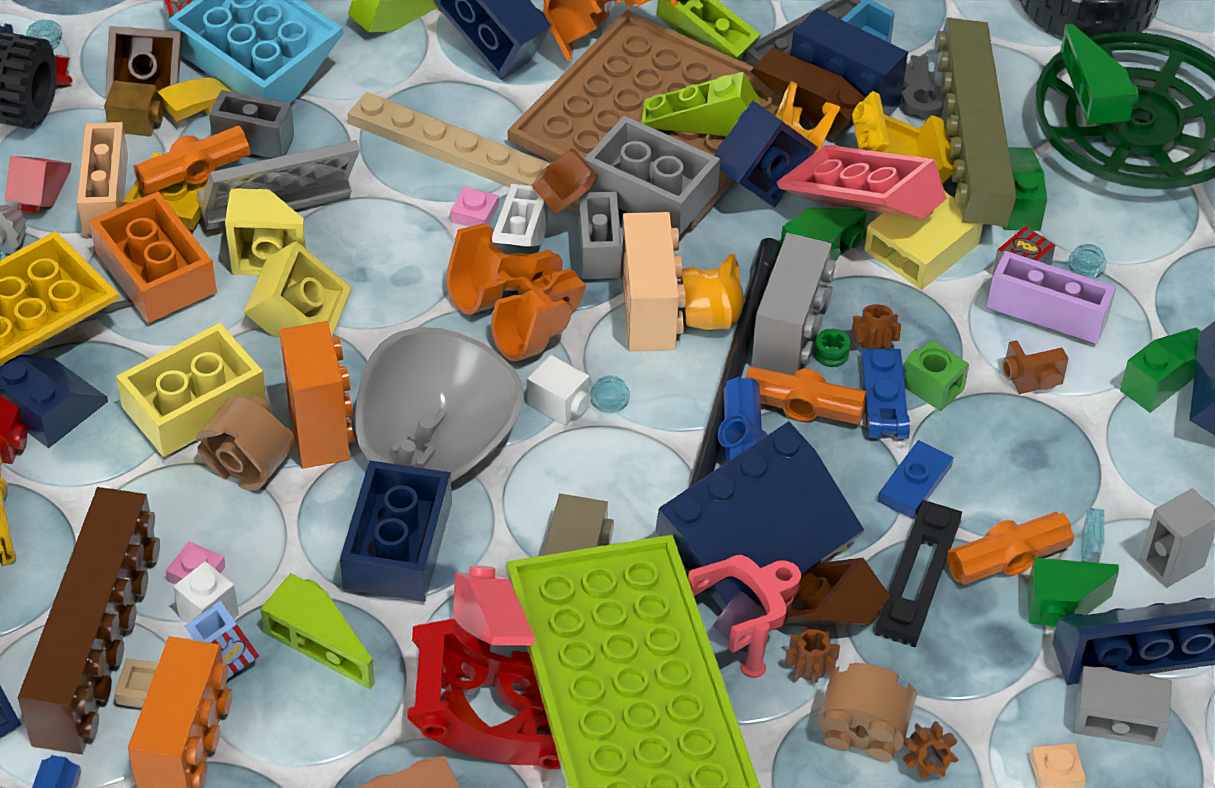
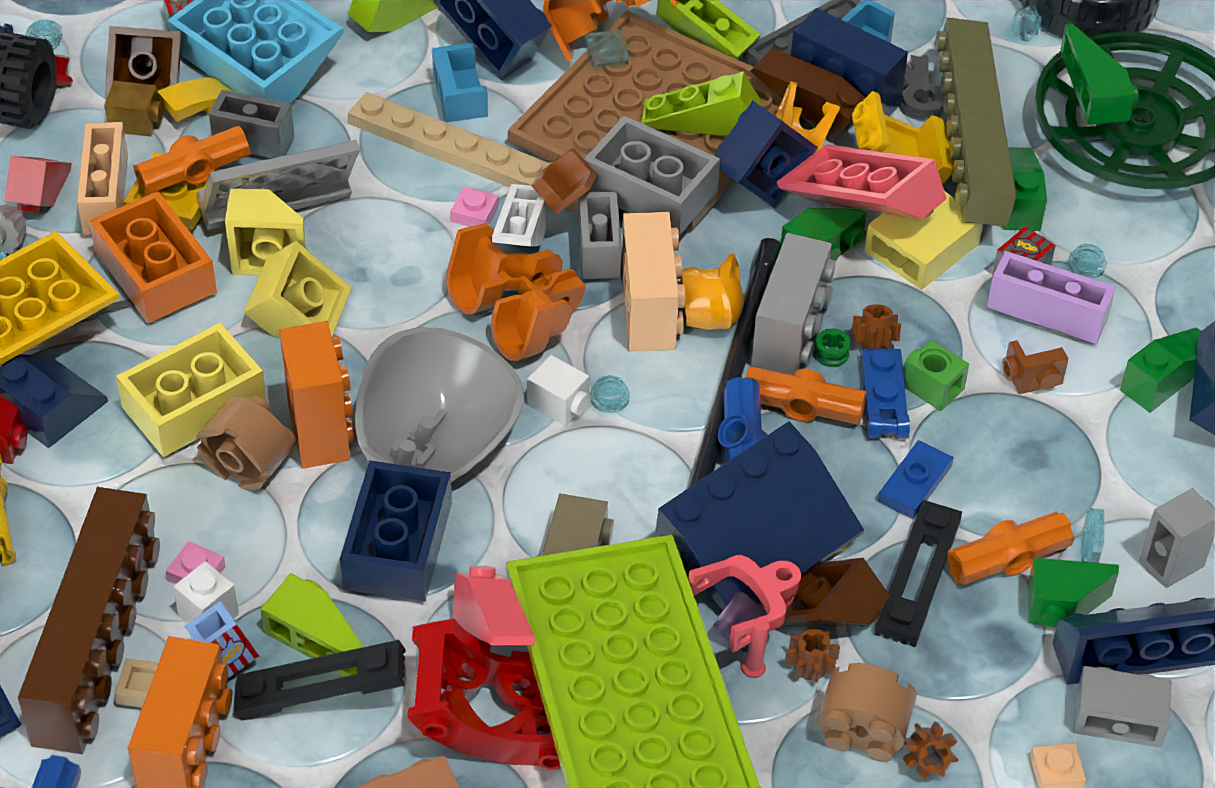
(377, 665): none -> black container
(458, 83): none -> dark azure panel
(606, 48): none -> clear light blue tile
(1026, 23): none -> clear light blue plate

